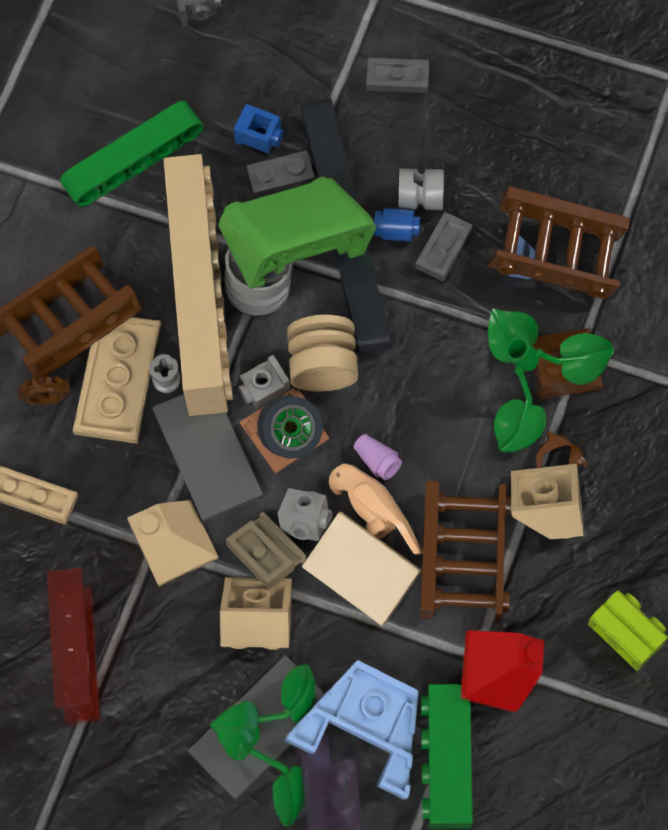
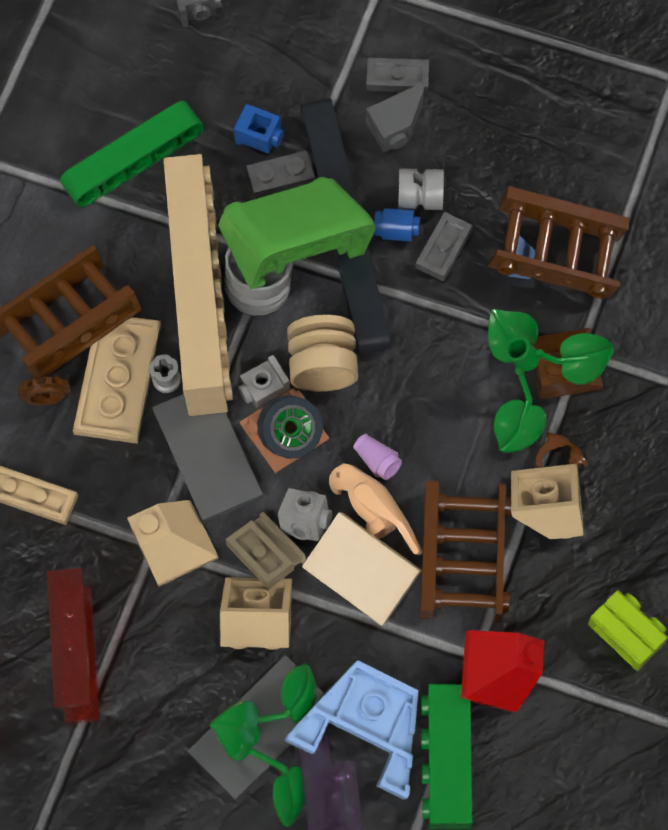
(395, 118): none -> dark grey slope

